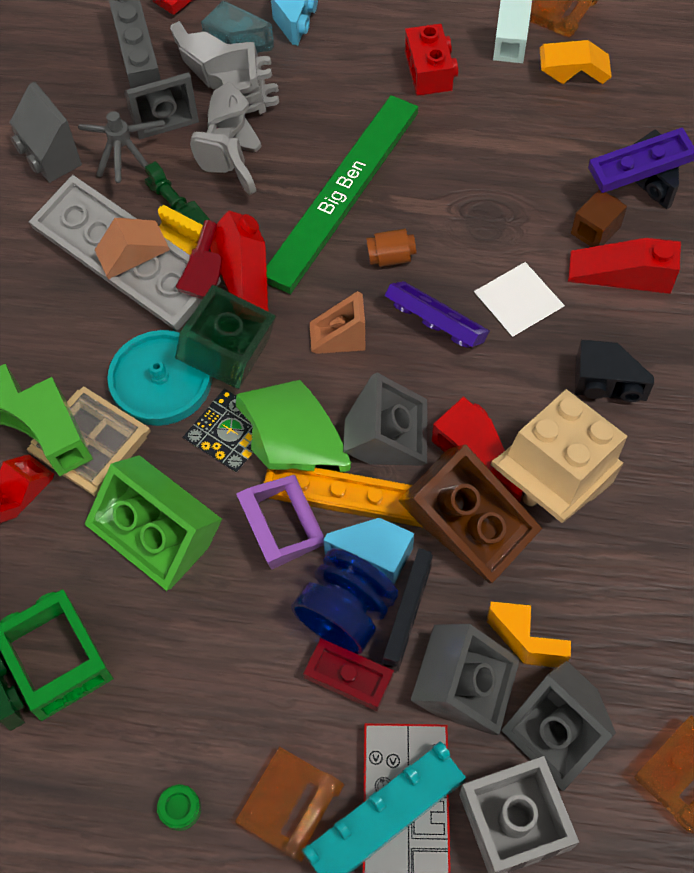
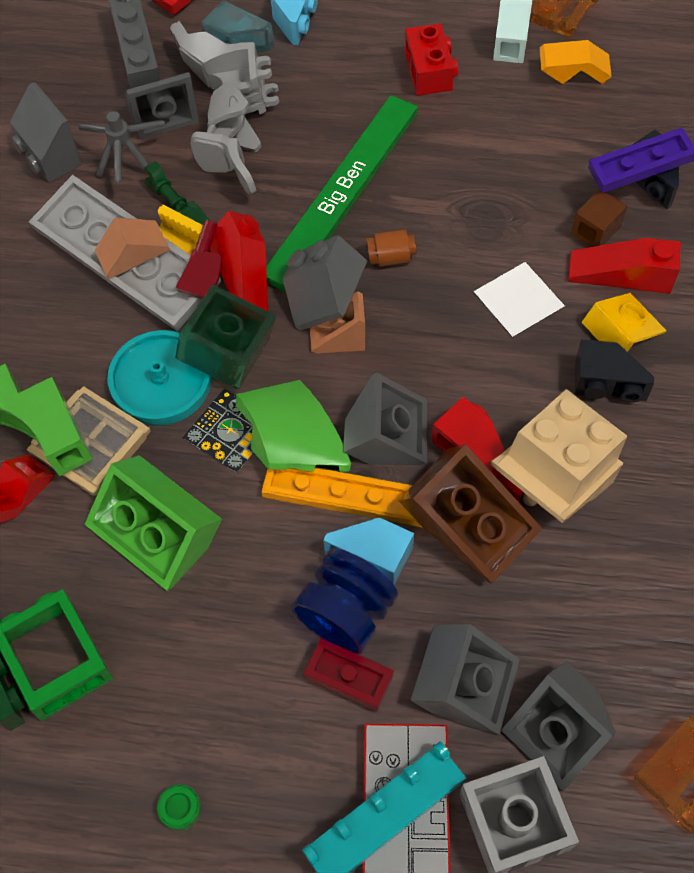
(250, 501): medium lavender tile -> none
(277, 797): clear orange plate -> none
(322, 281): none -> dark grey slope
(408, 610): black tile -> none
(436, 314): dark purple plate -> none
(513, 627): light orange slope -> none
(622, 321): none -> yellow piece

